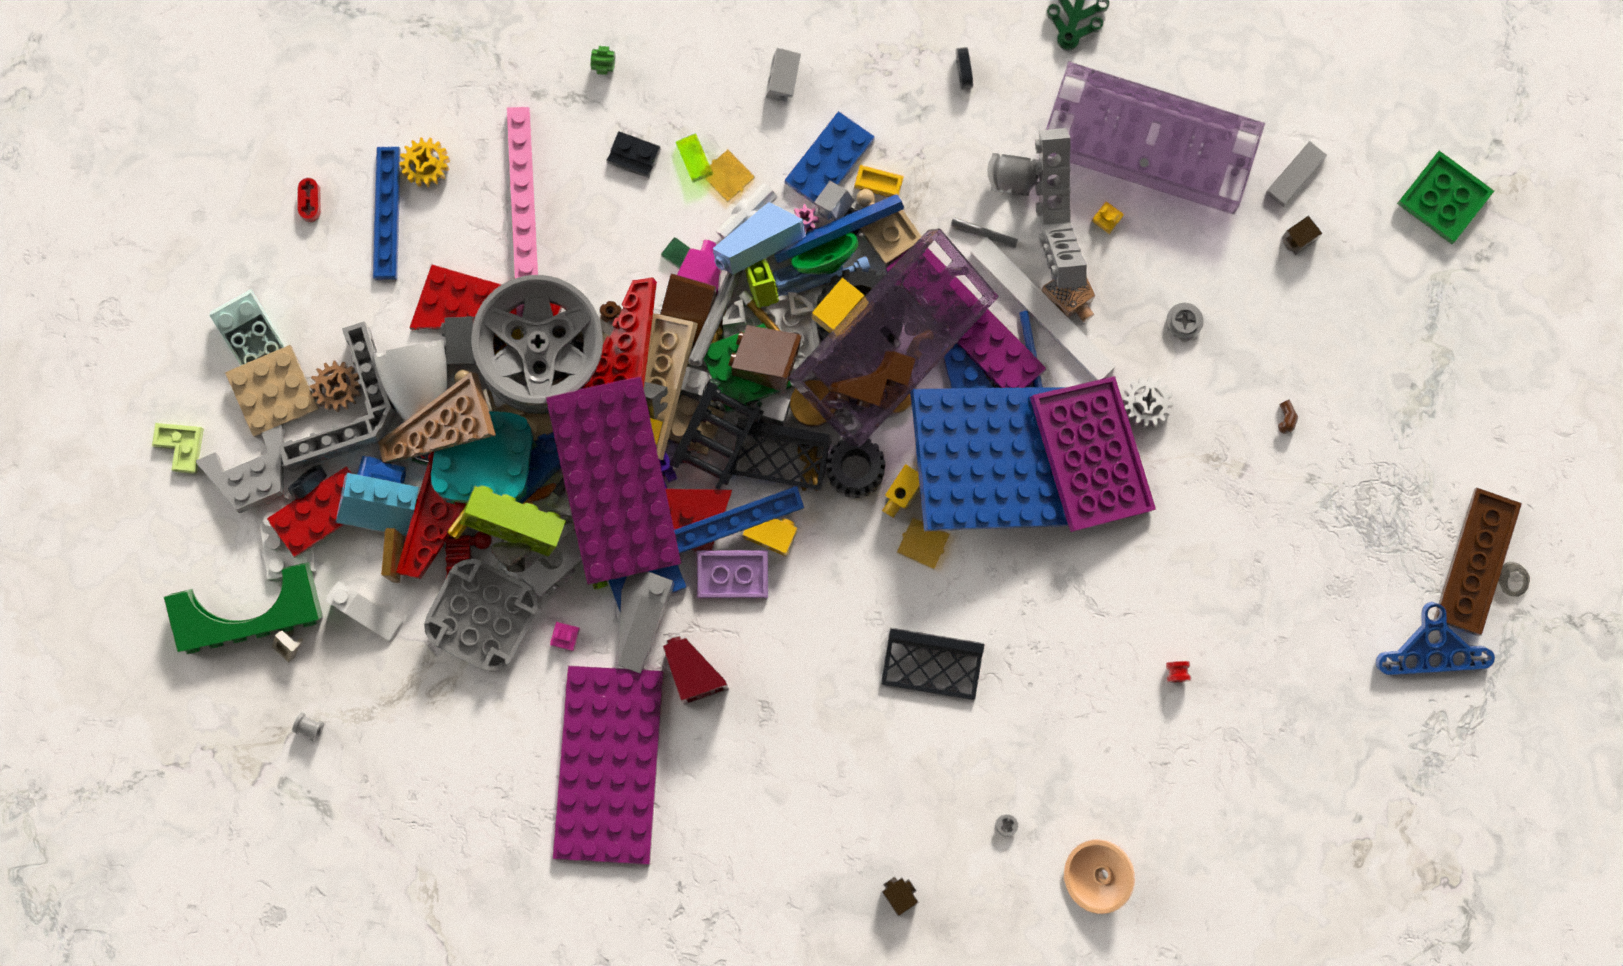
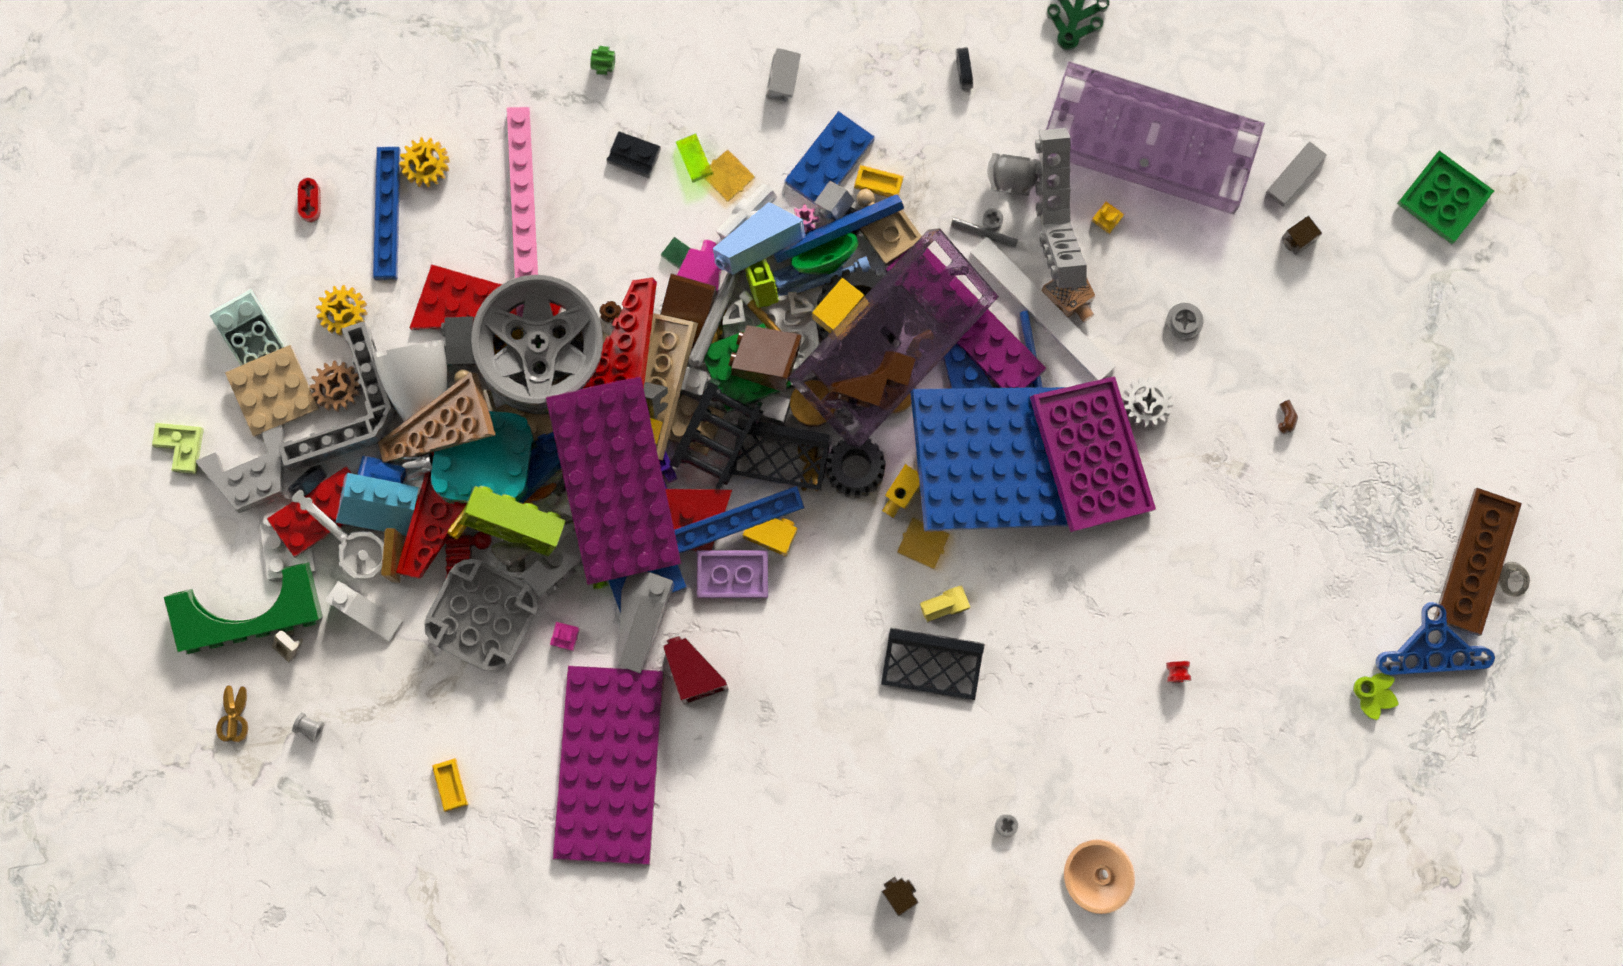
(233, 709): none -> pearl gold piece
(335, 302): none -> yellow gear
(358, 553): none -> white piece
(424, 461): none -> flat silver piece
(450, 785): none -> yellow tile
(950, 602): none -> light yellow piece
(999, 217): none -> light grey bush
(1378, 695): none -> lime plate

